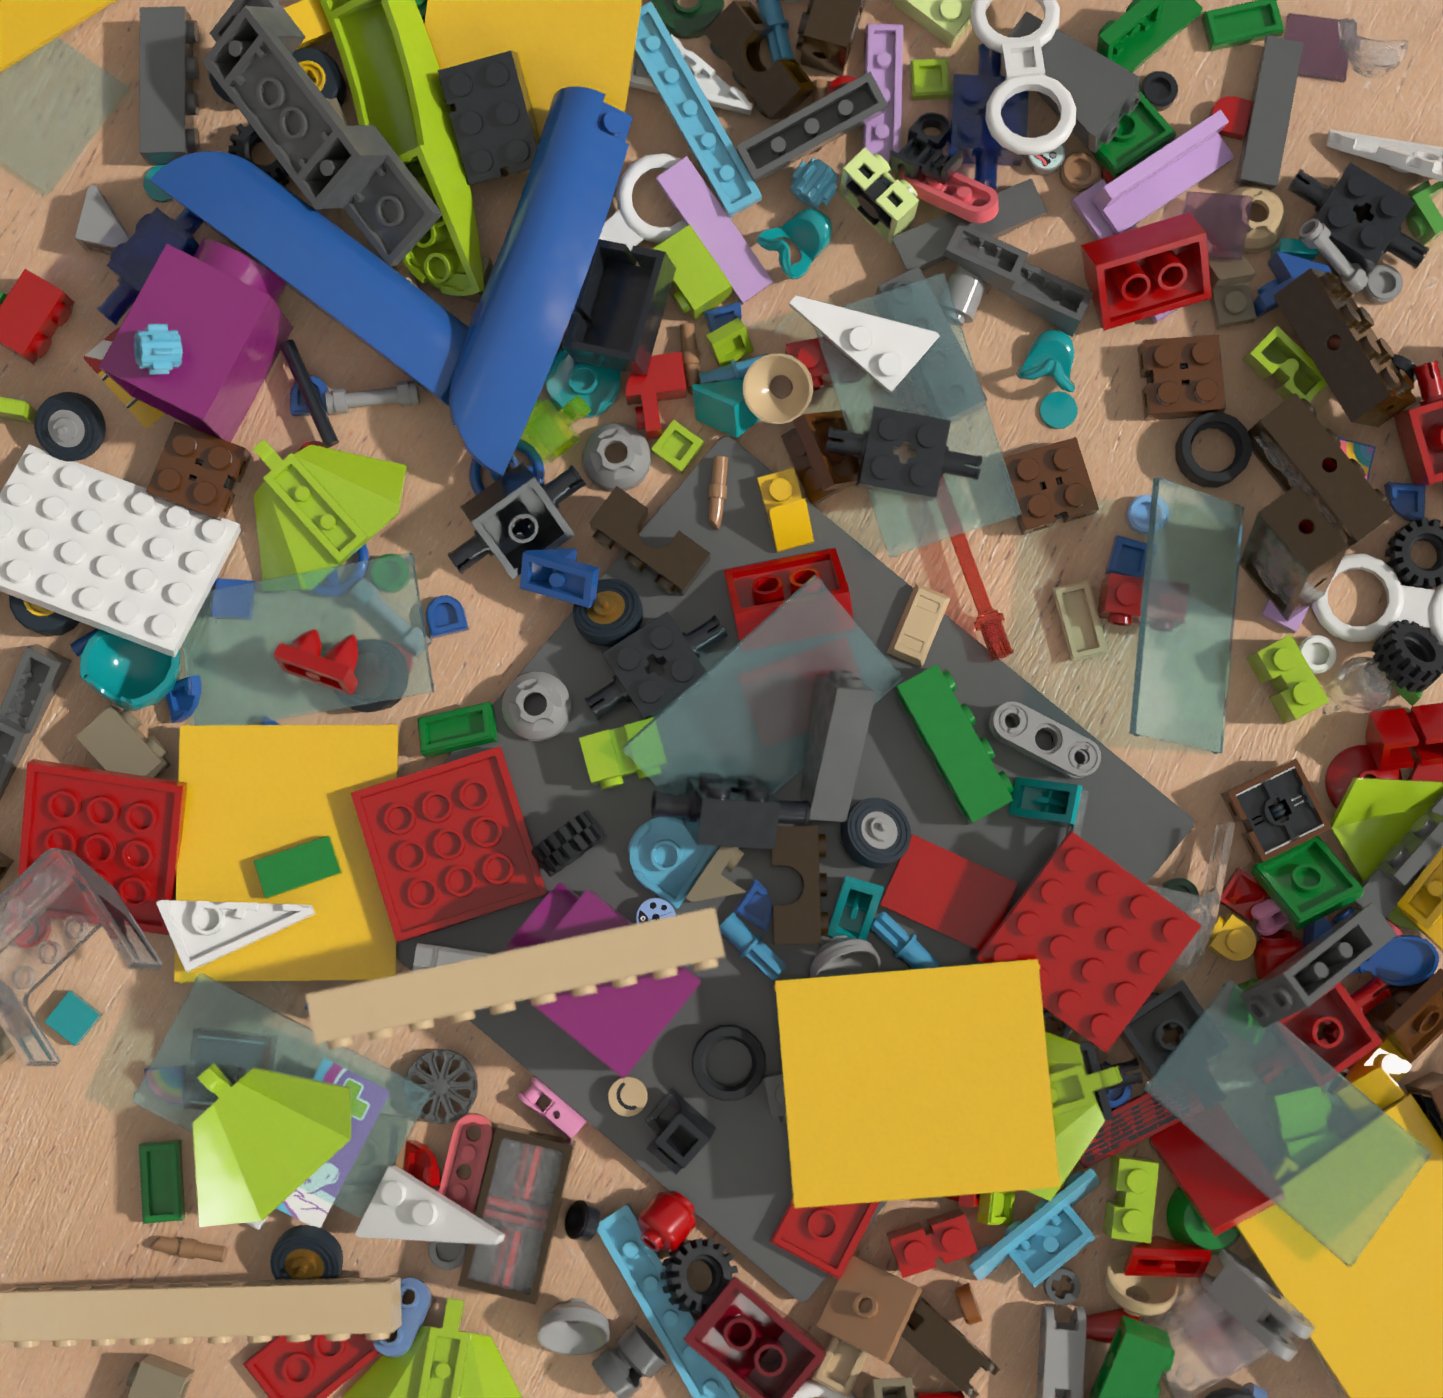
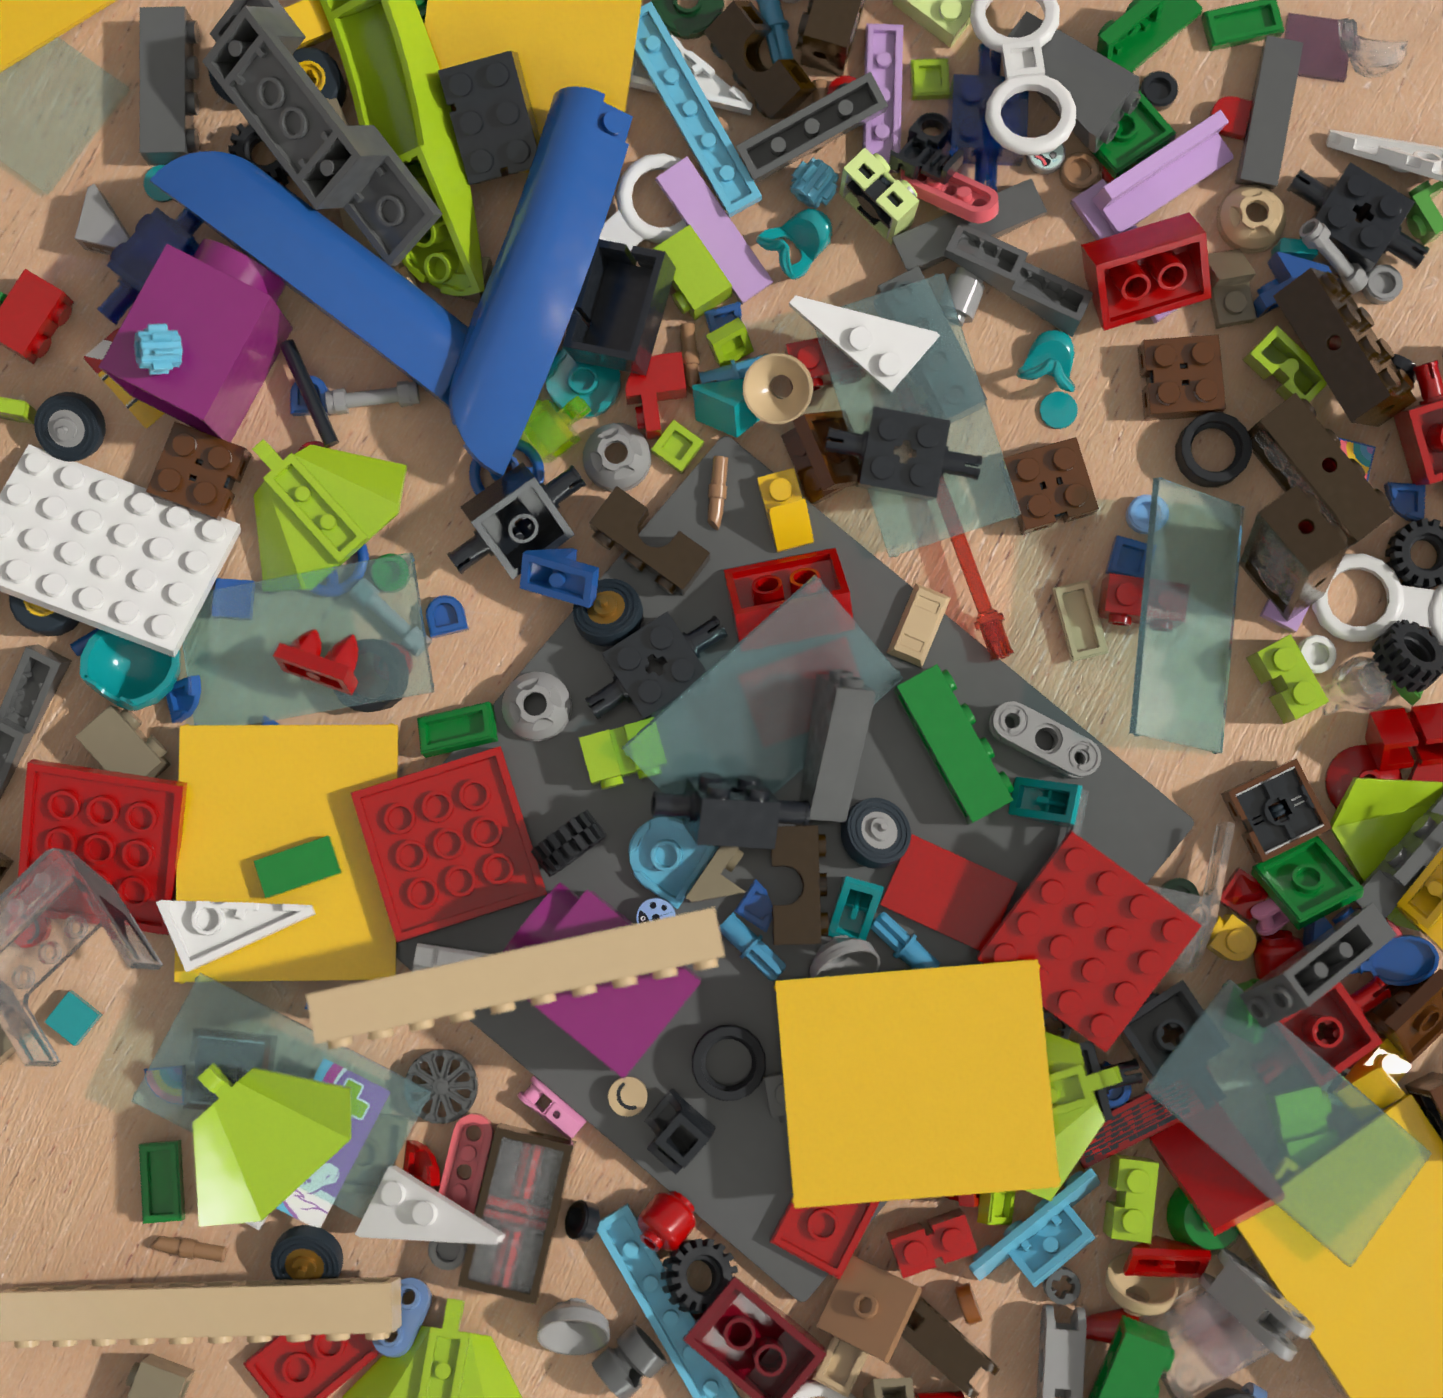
(1223, 219): piece -> none

